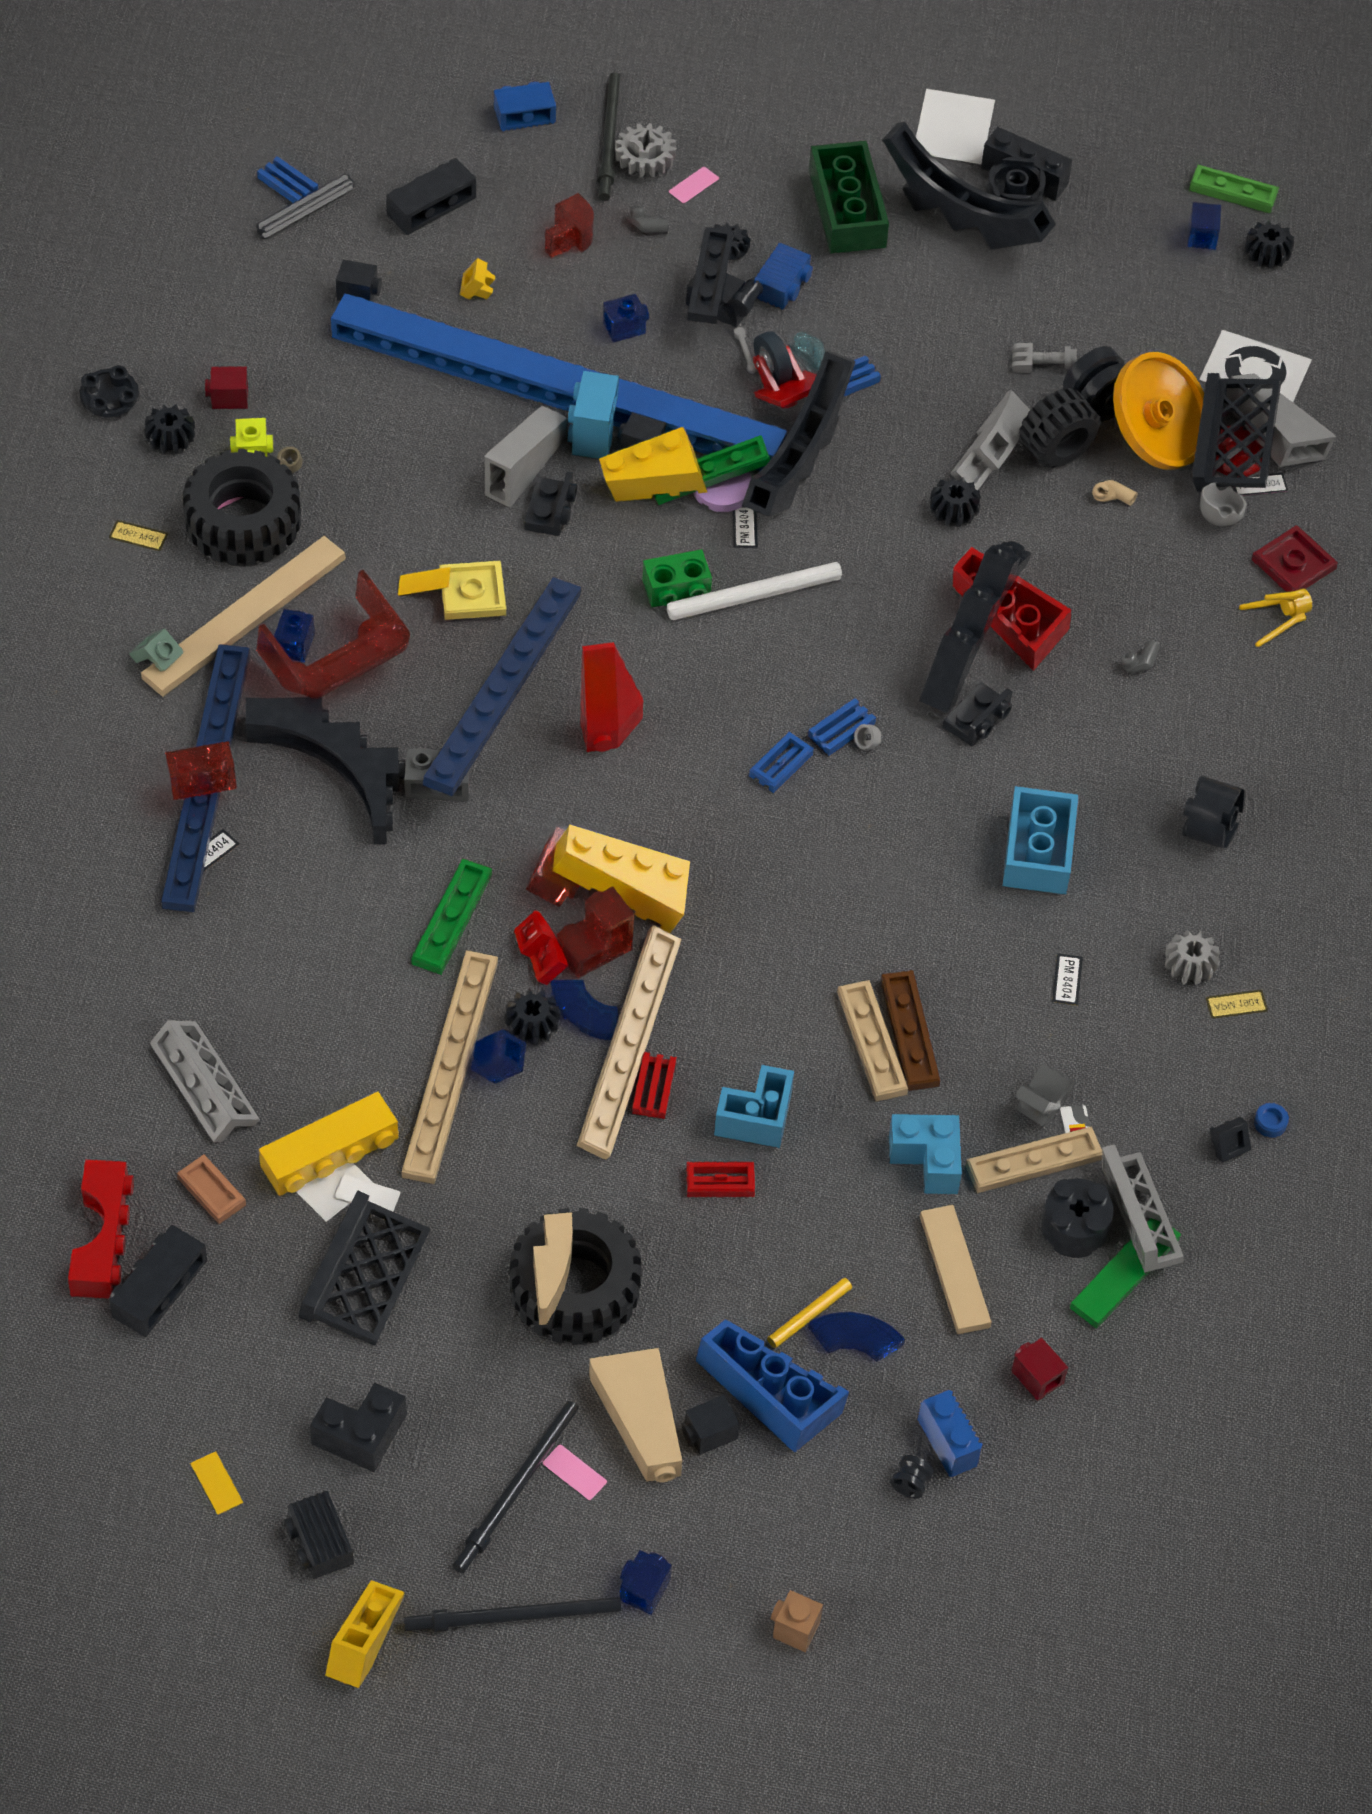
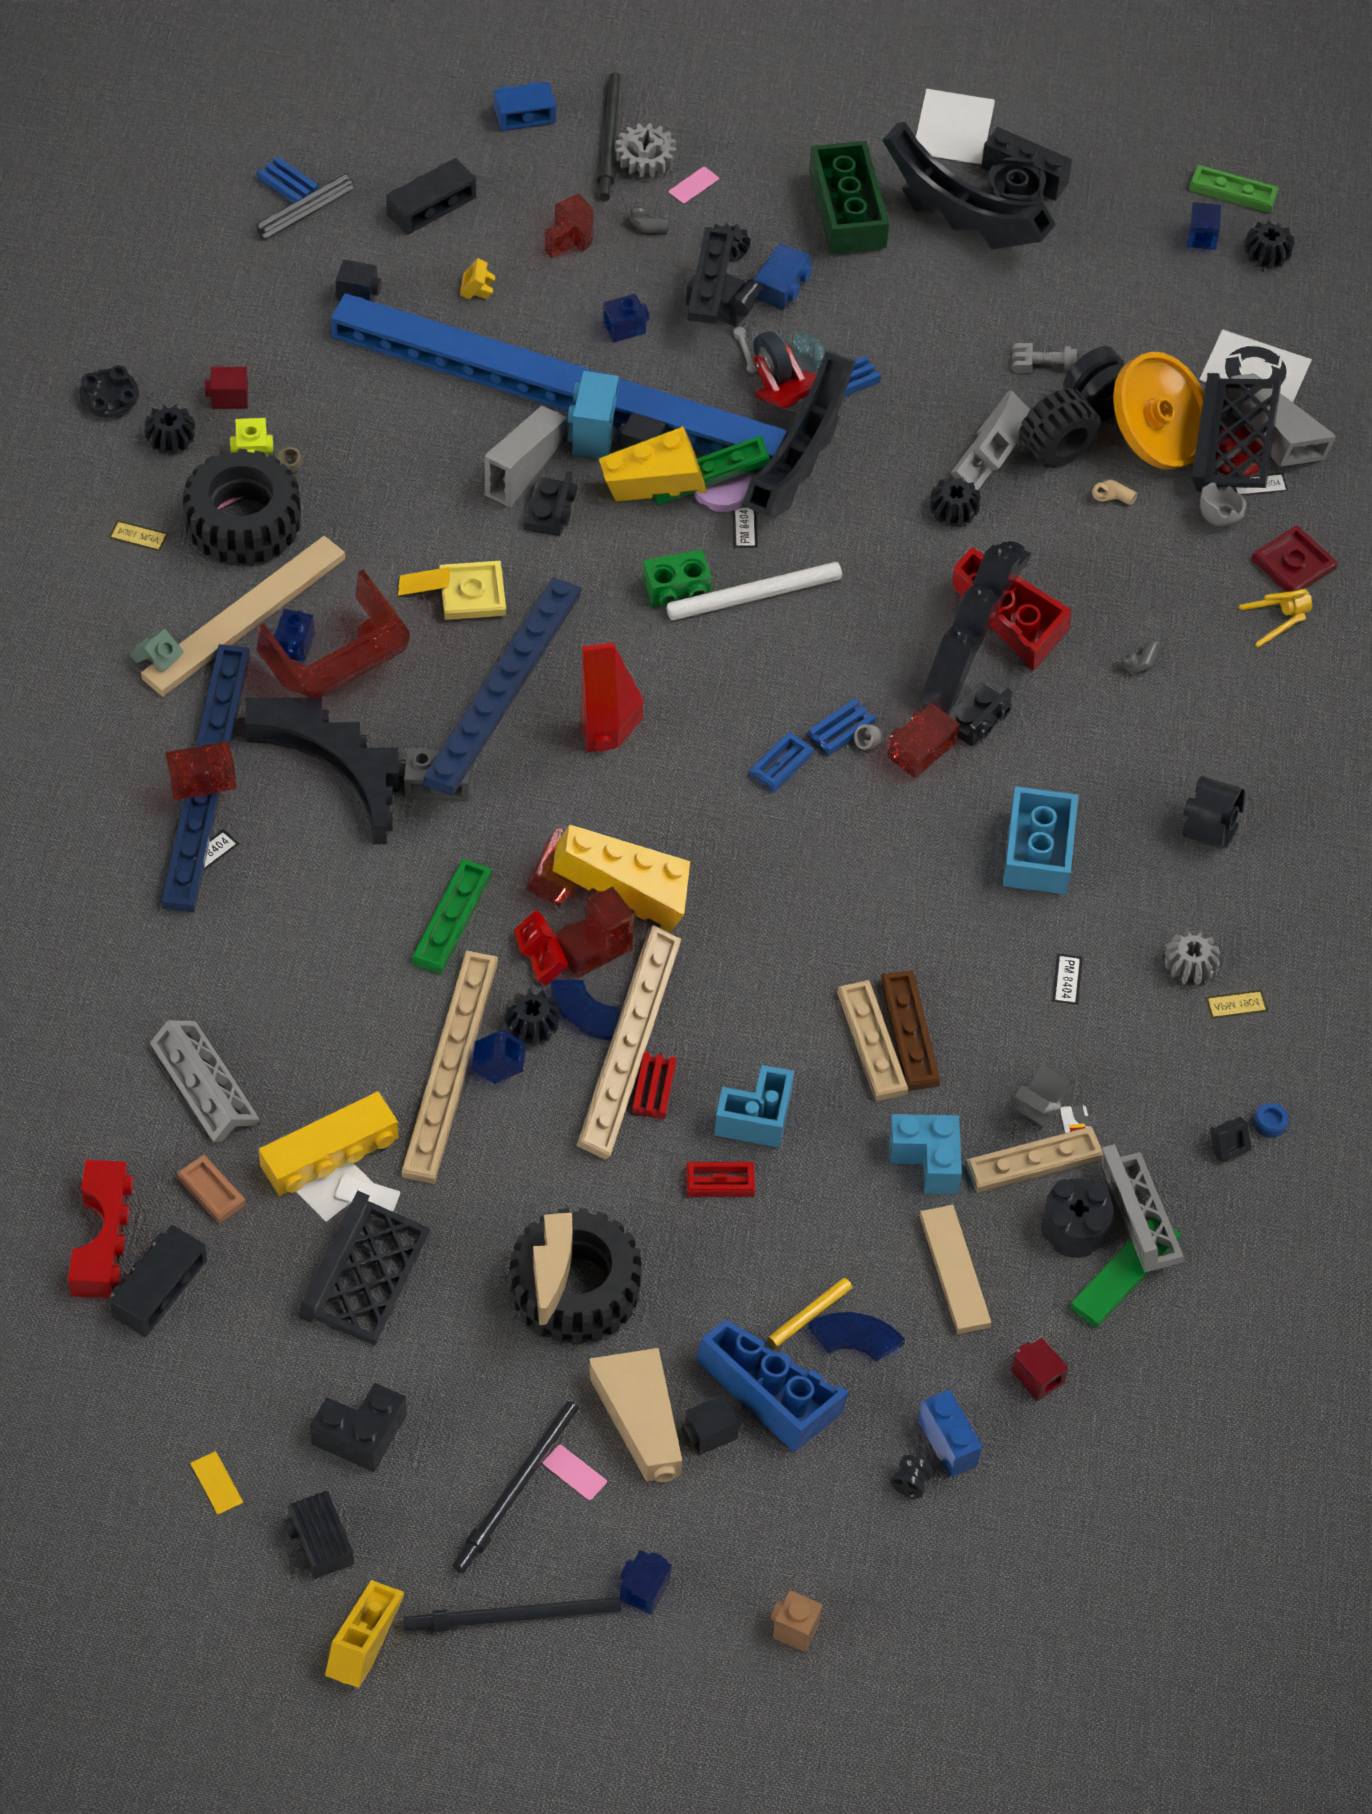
(922, 740): none -> clear red brick

